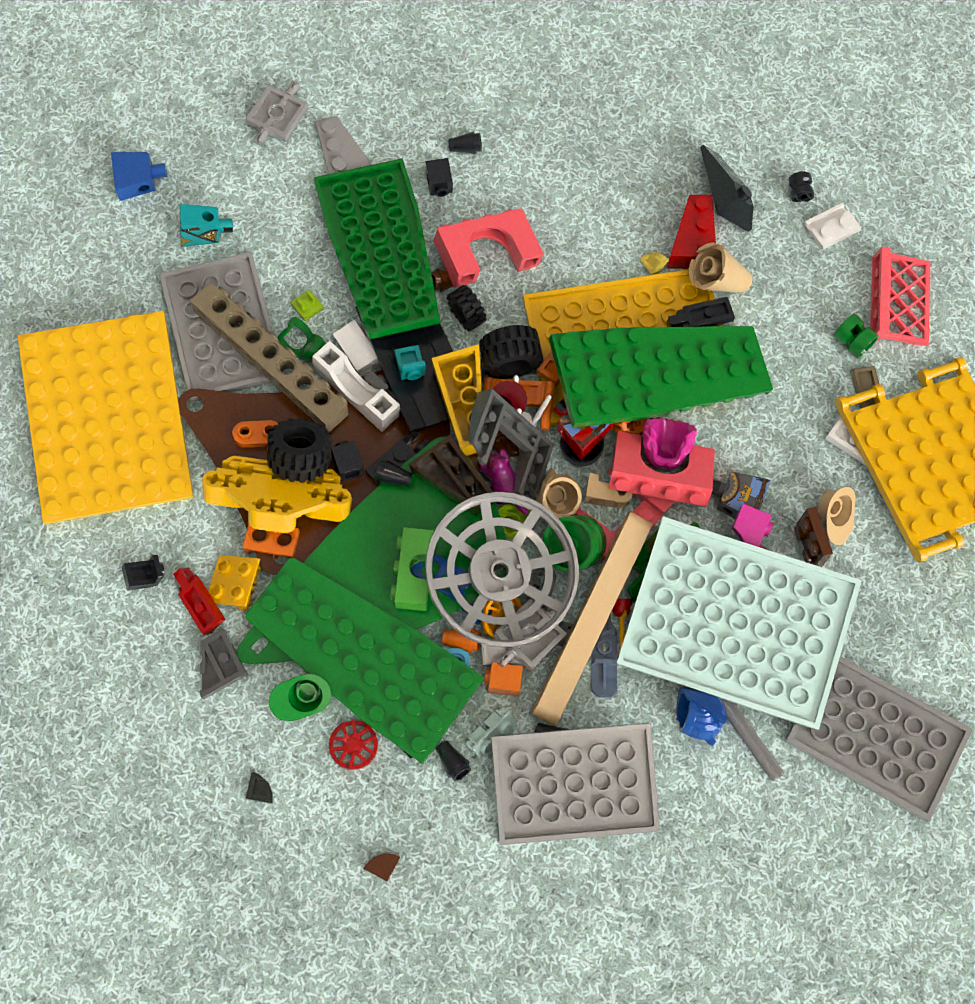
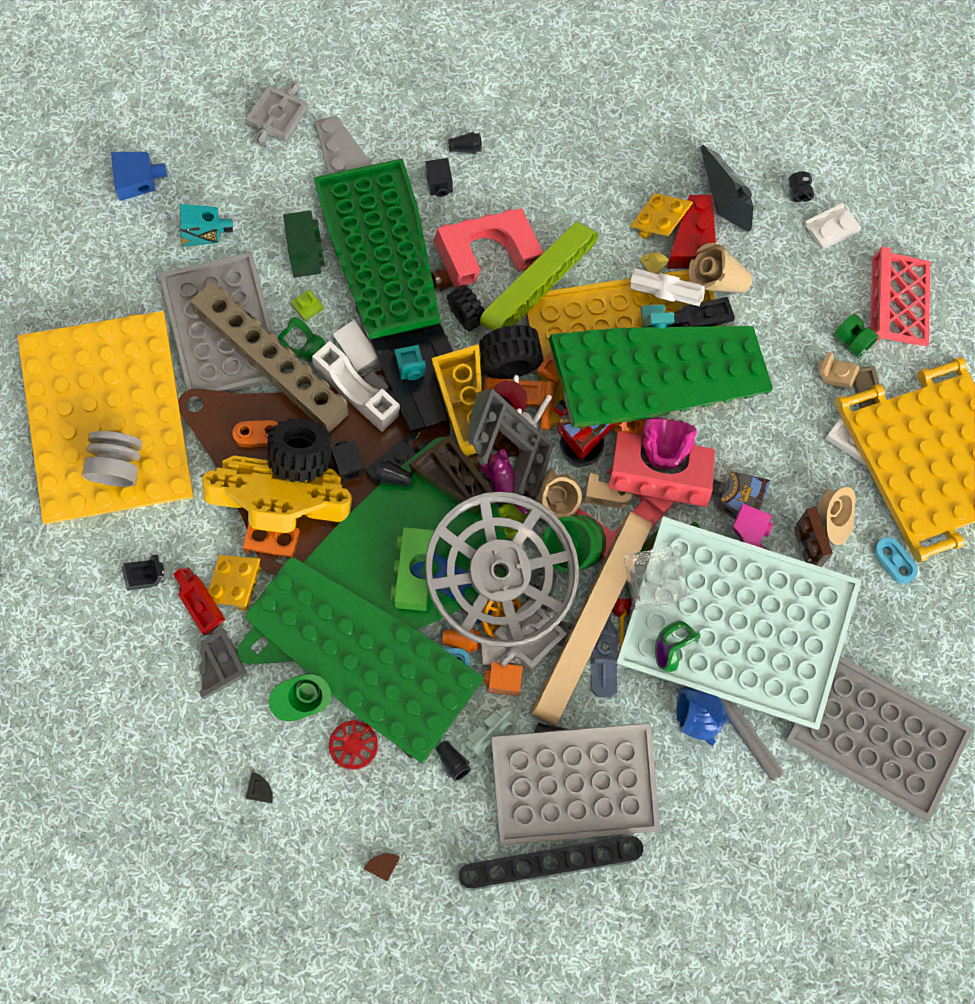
(113, 458): none -> light grey wheel
(303, 243): none -> dark green brick
(539, 277): none -> lime beam
(562, 855): none -> black beam
(656, 316): none -> teal bracket
(656, 577): none -> clear brick
(660, 215): none -> yellow hinge
(666, 653): none -> green piece
(667, 287): none -> white piece
(838, 372): none -> tan bracket
(898, 559): none -> medium azure plate

